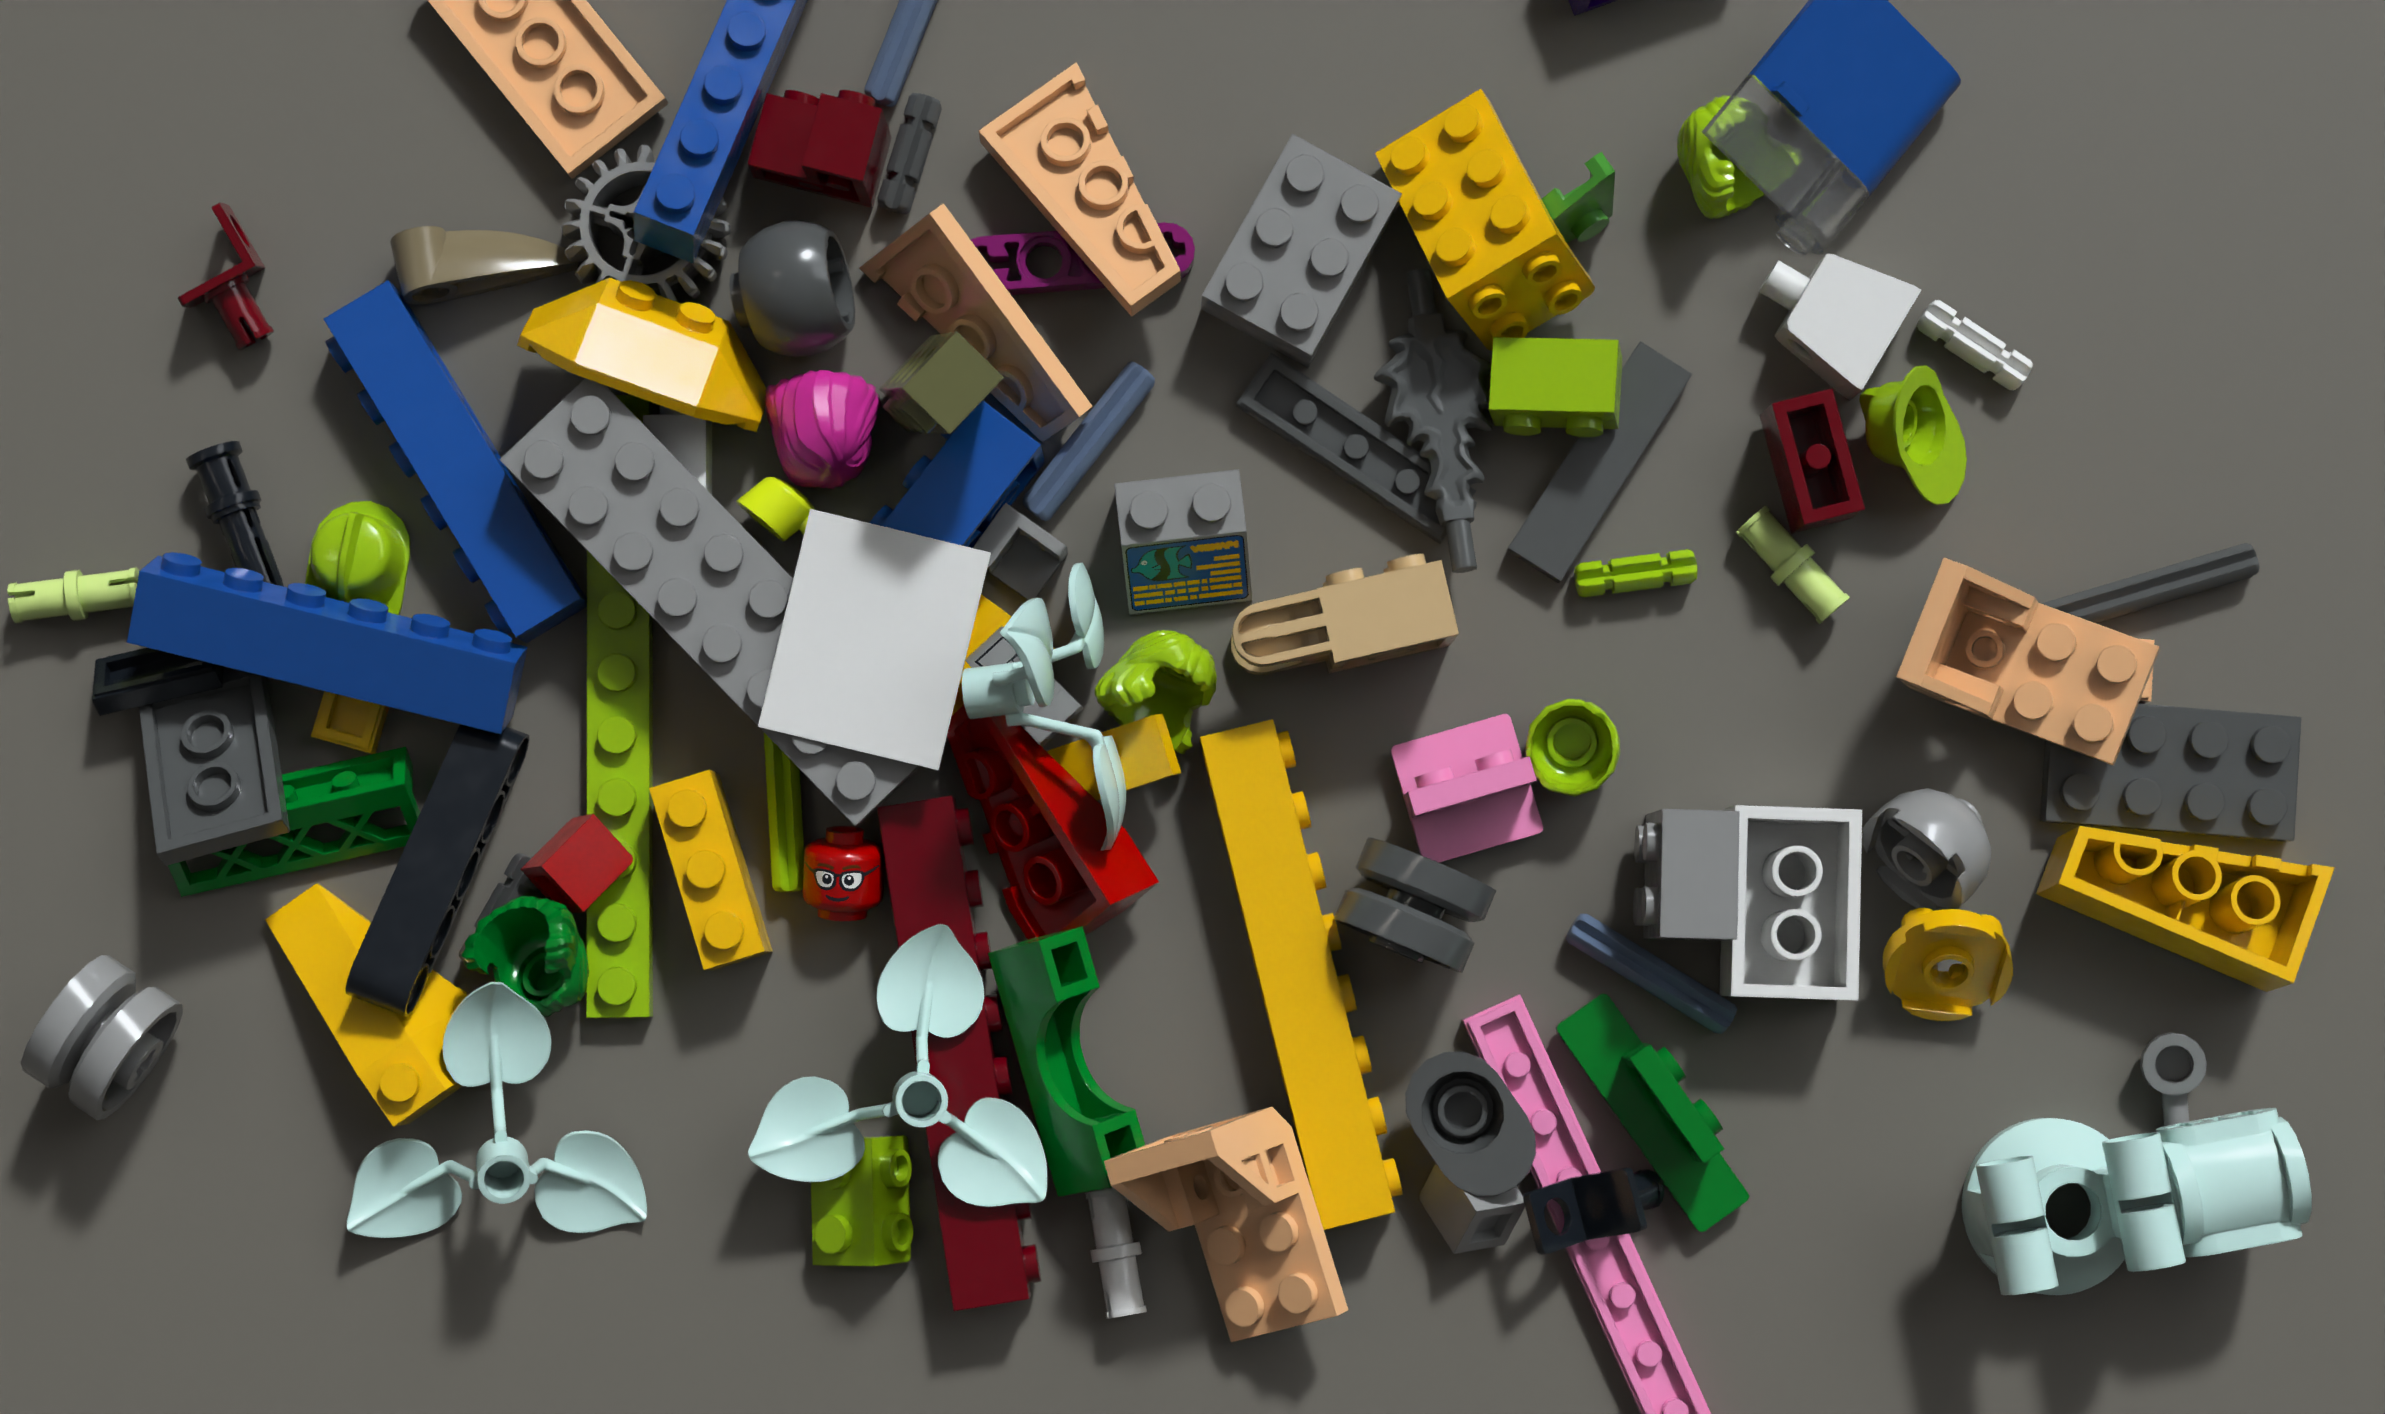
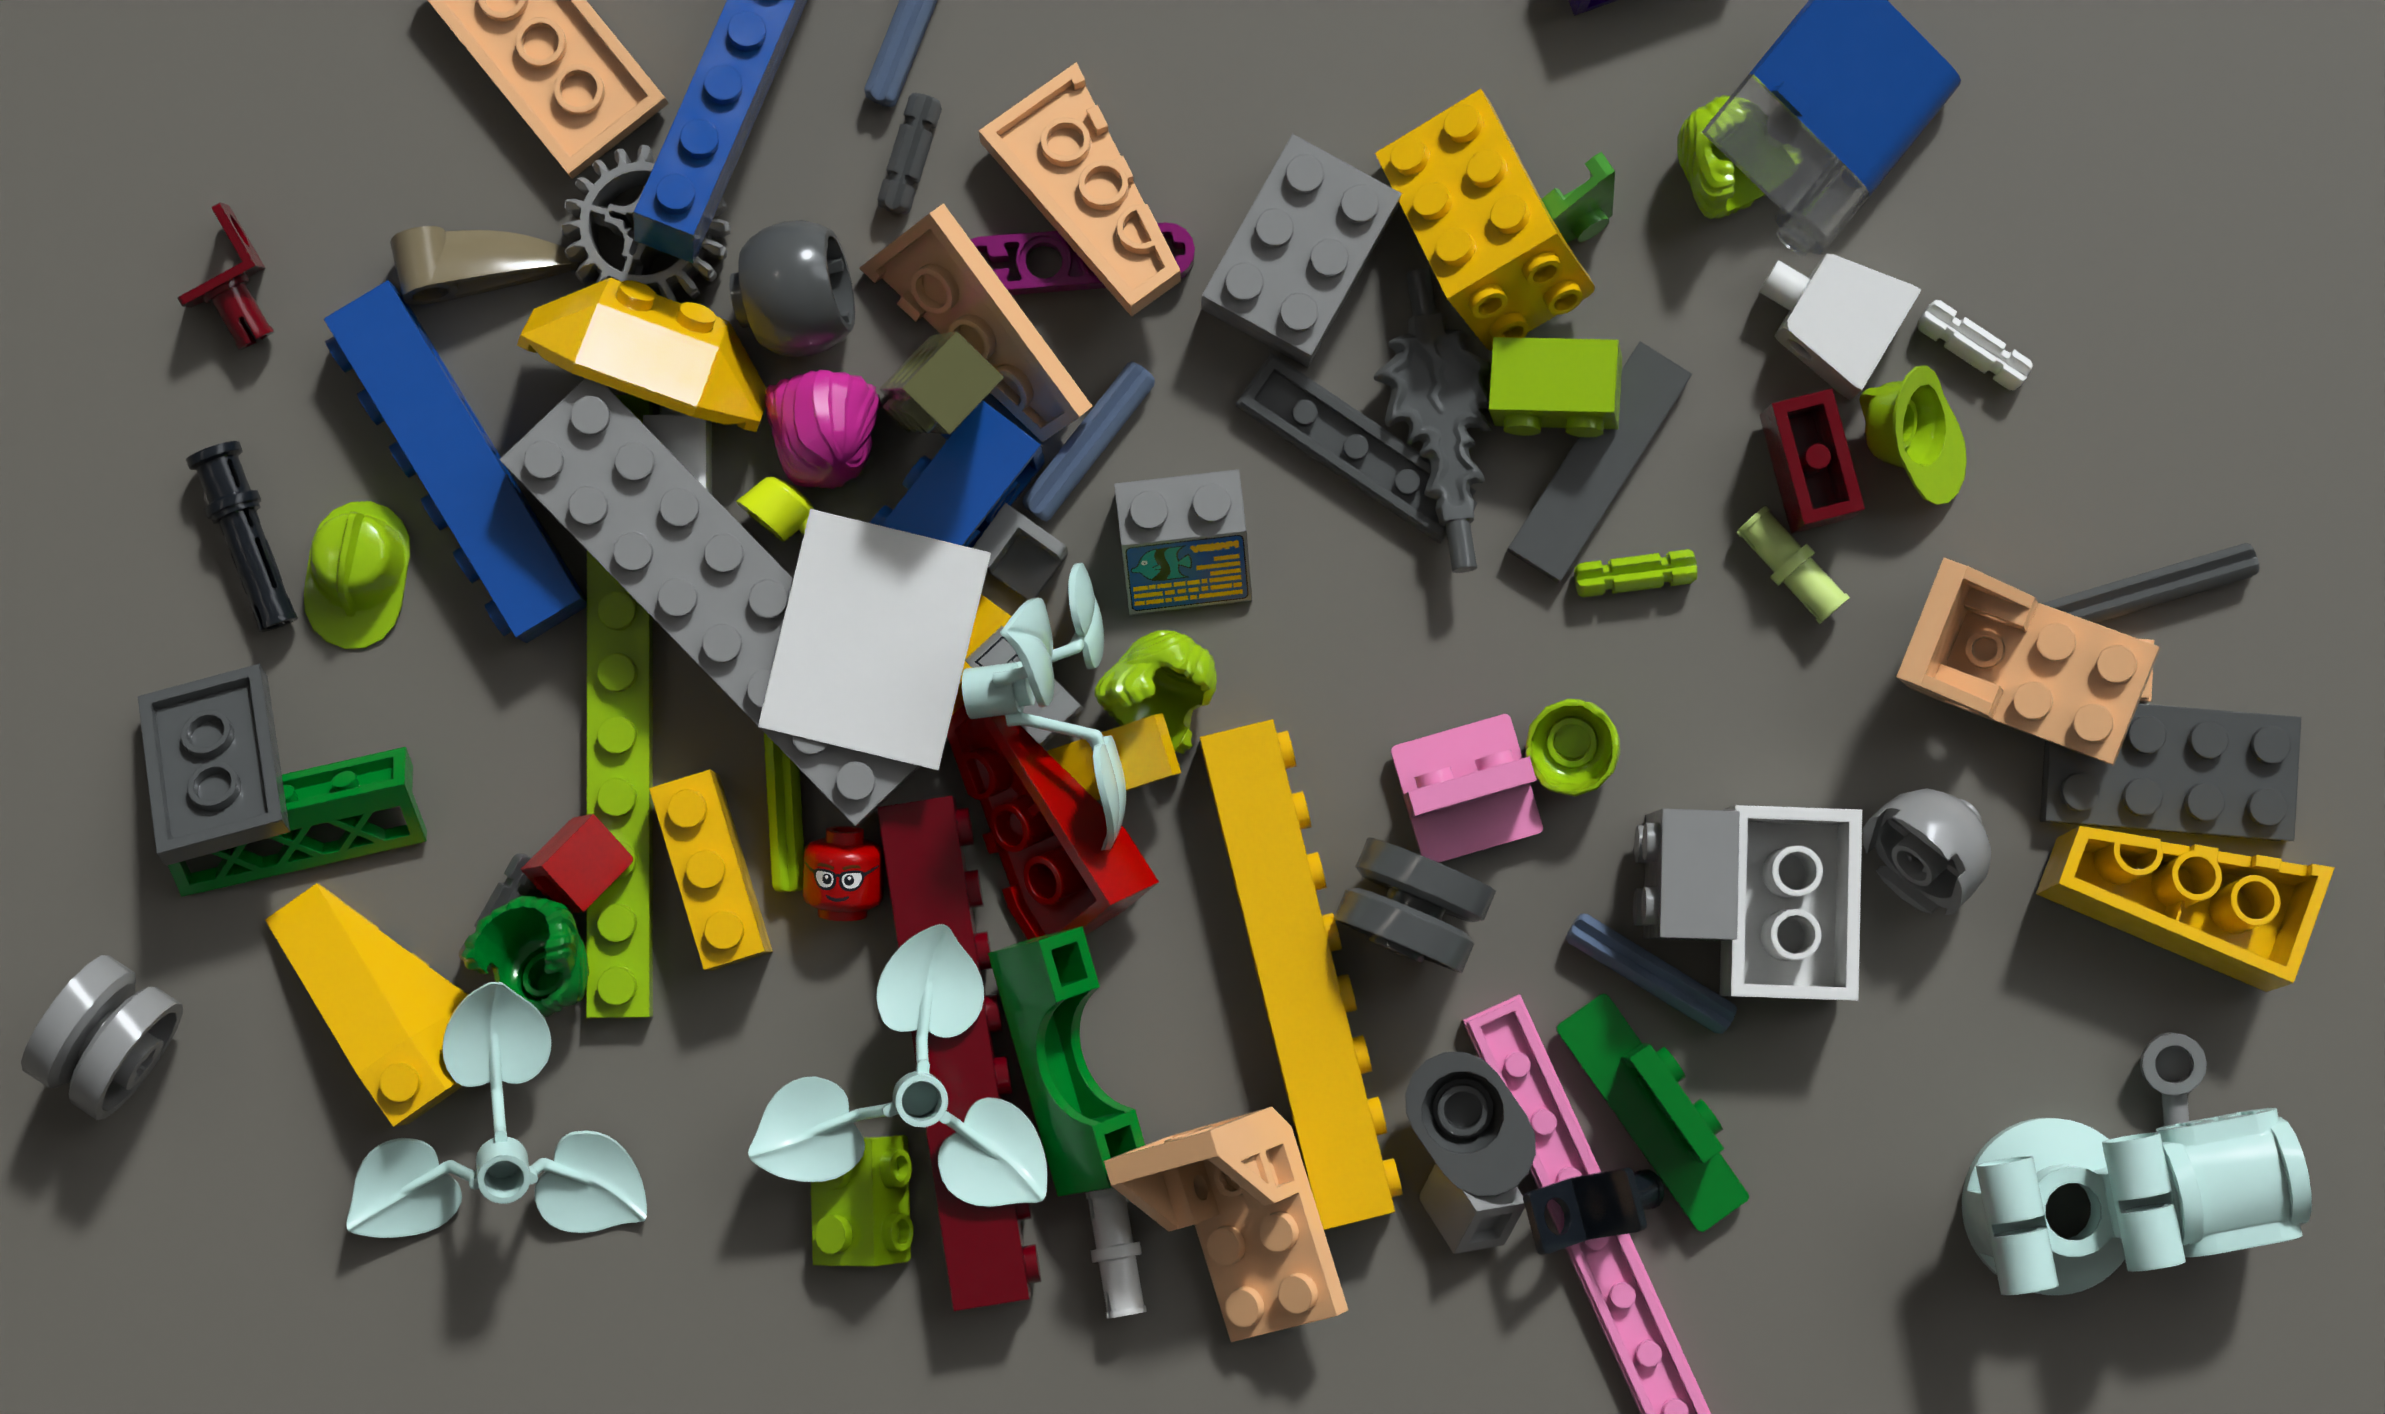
(72, 595): yellowish green pin -> none
(149, 678): black tile -> none
(327, 642): blue brick -> none
(350, 722): yellow tile -> none
(436, 868): black beam -> none
(822, 144): dark red brick -> none
(1349, 620): tan brick -> none
(1942, 935): yellow plate -> none

